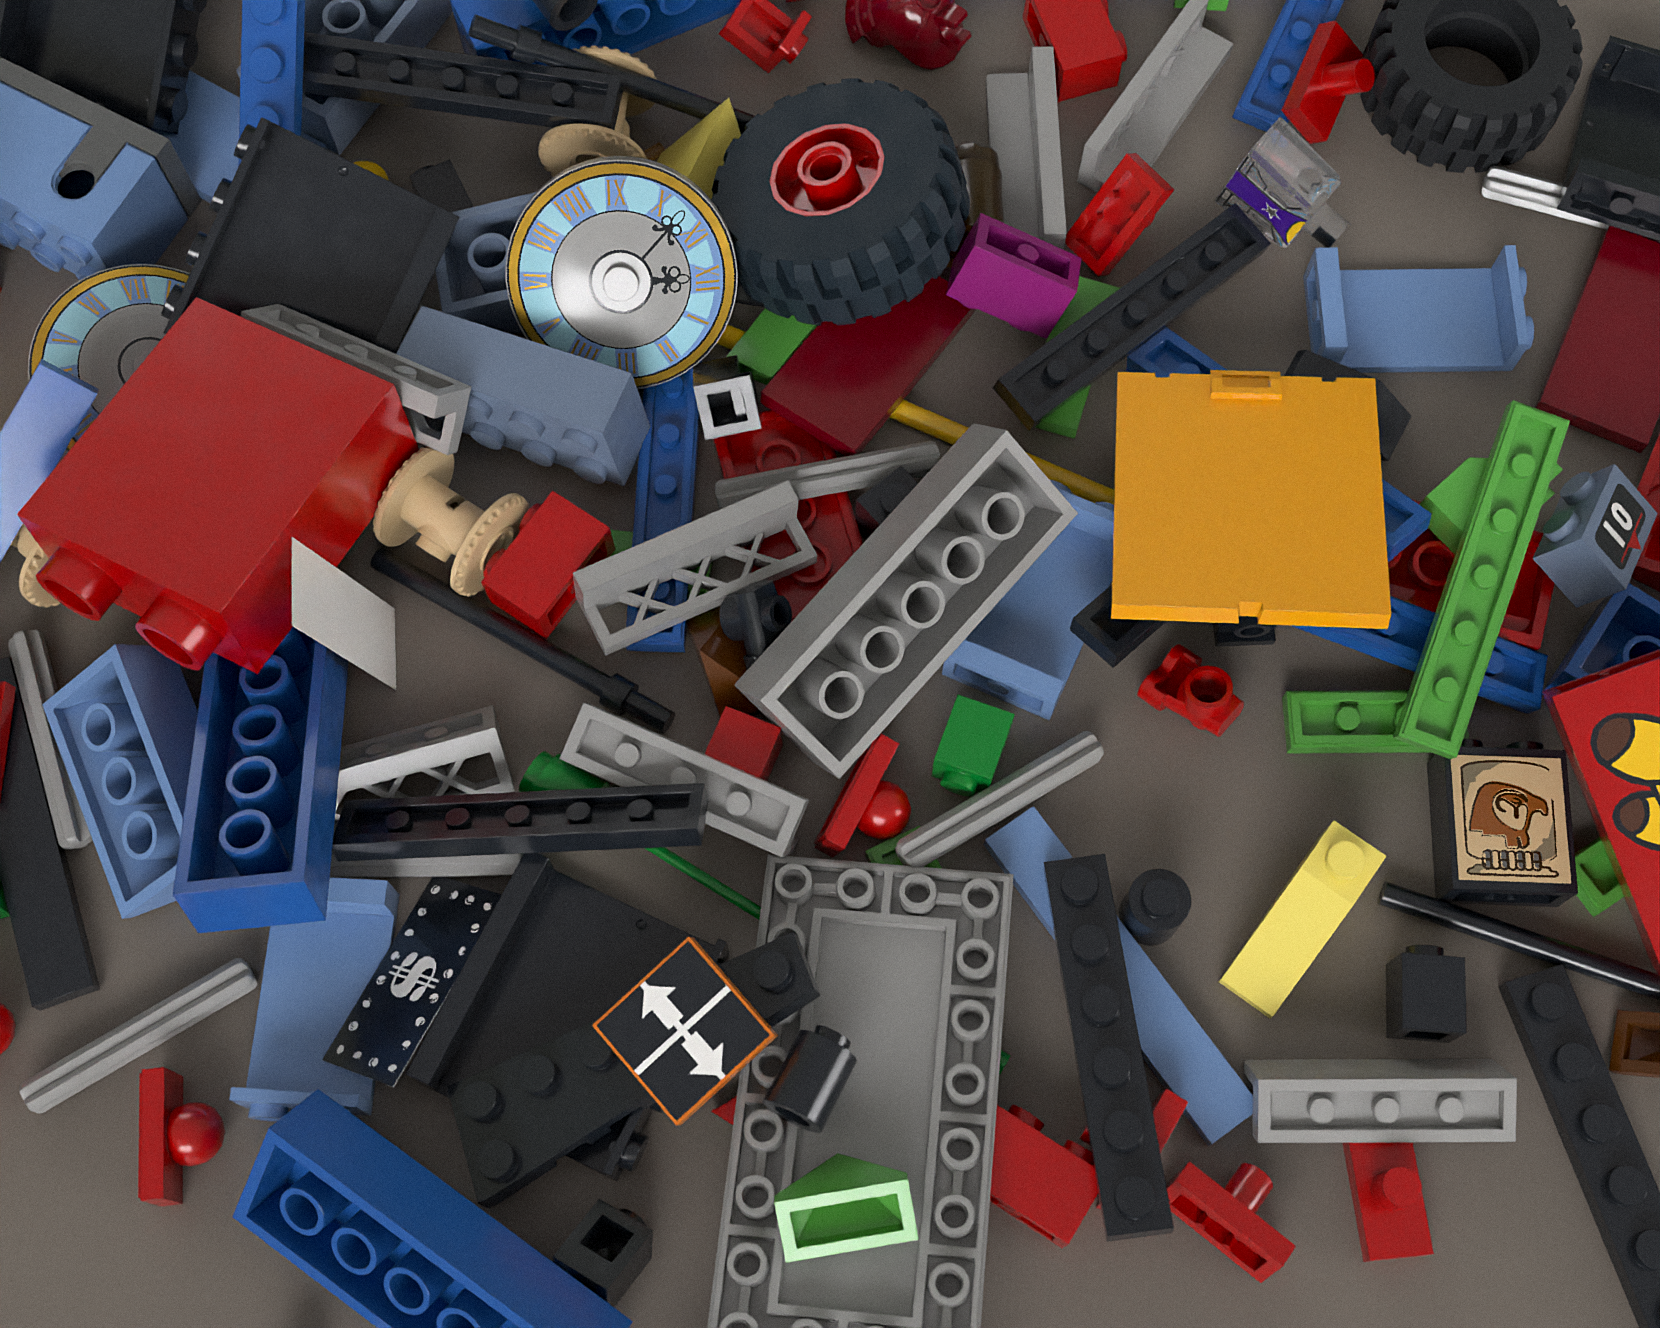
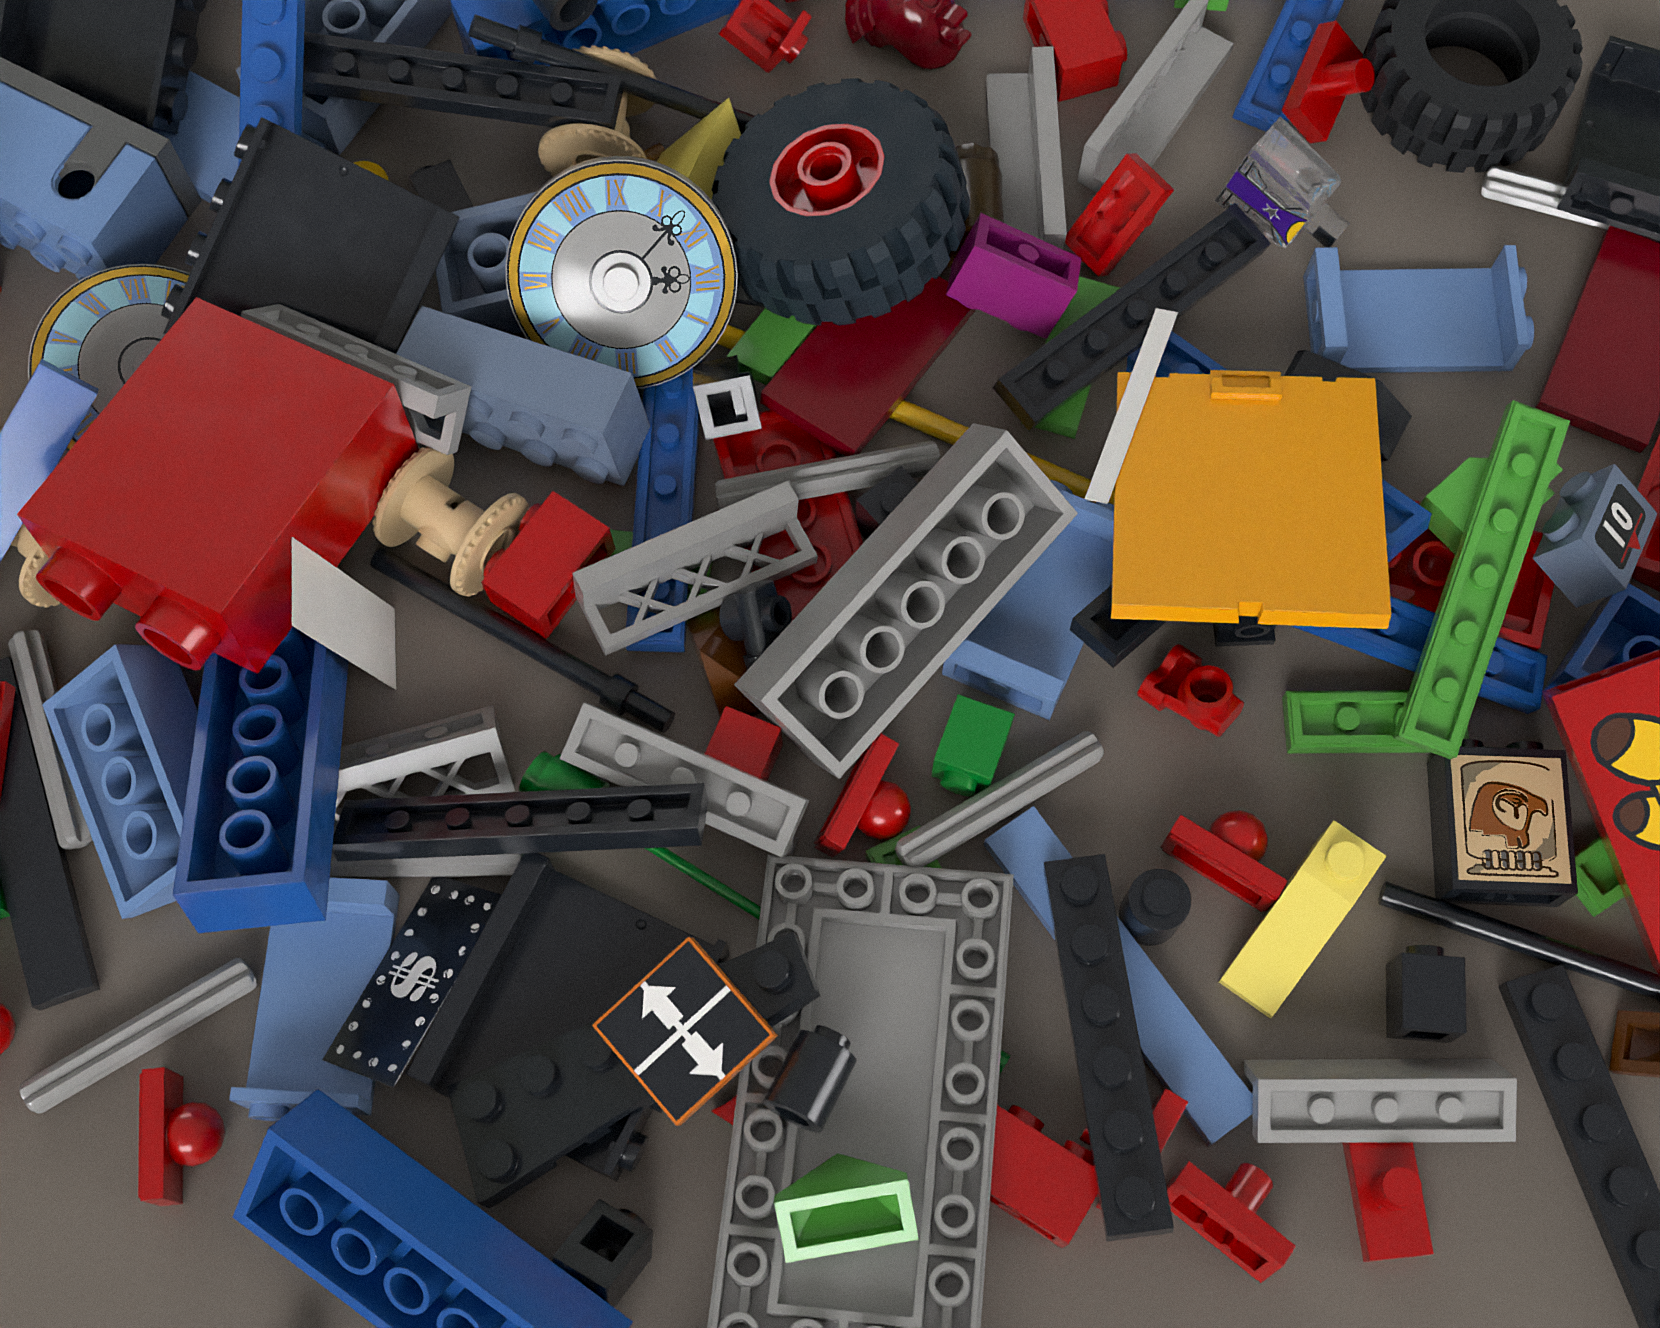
(1131, 406): none -> white sticker
(1228, 856): none -> red tile

